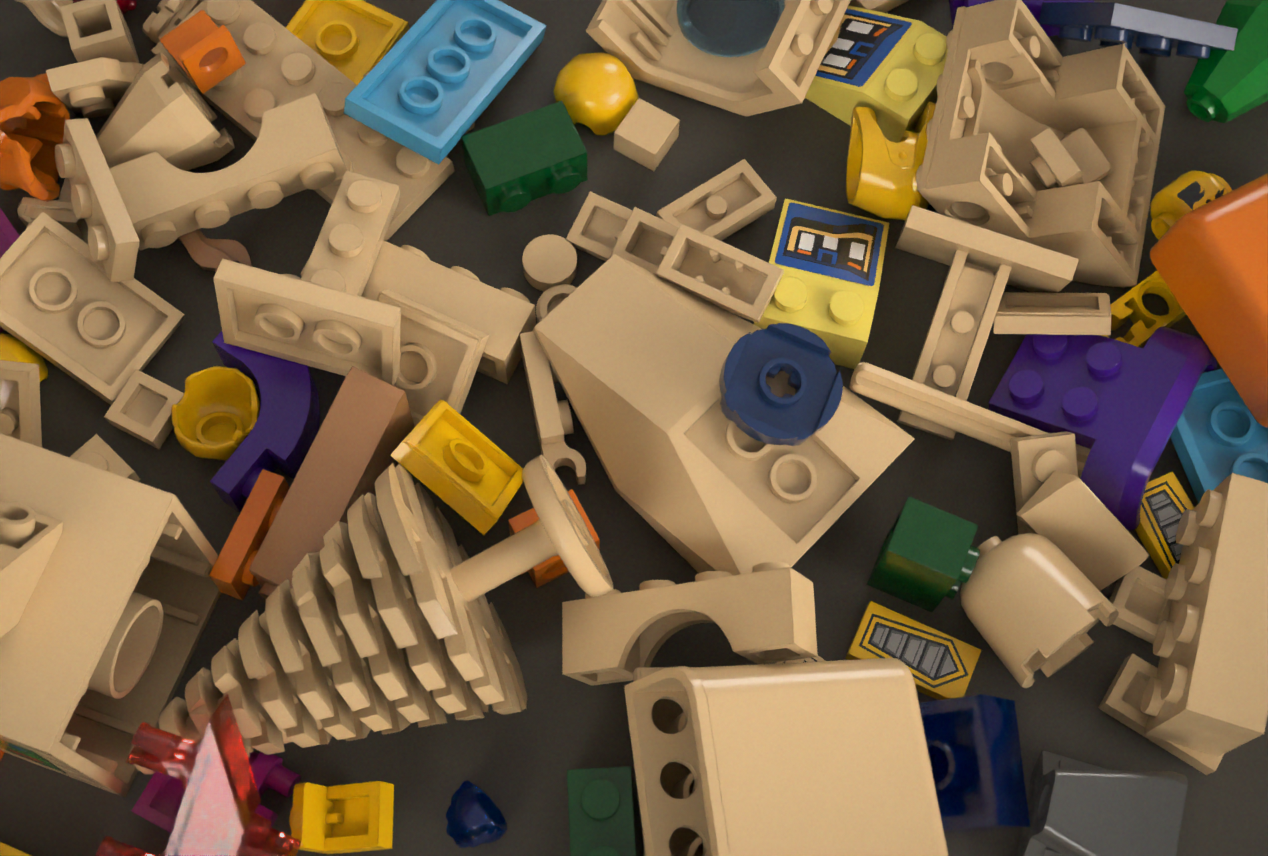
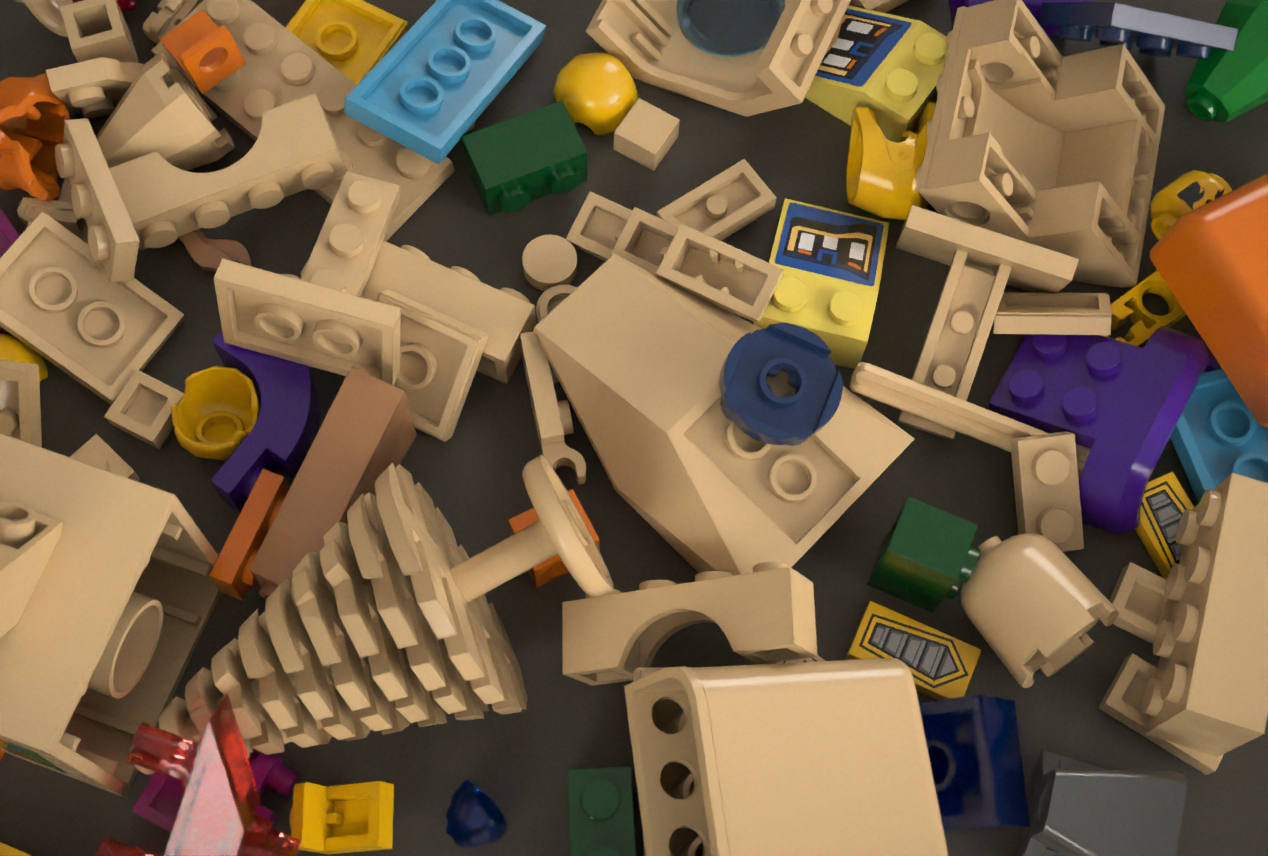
(460, 466): yellow tile -> none
(1068, 160): tan bracket -> none
(1082, 529): tan slope -> none

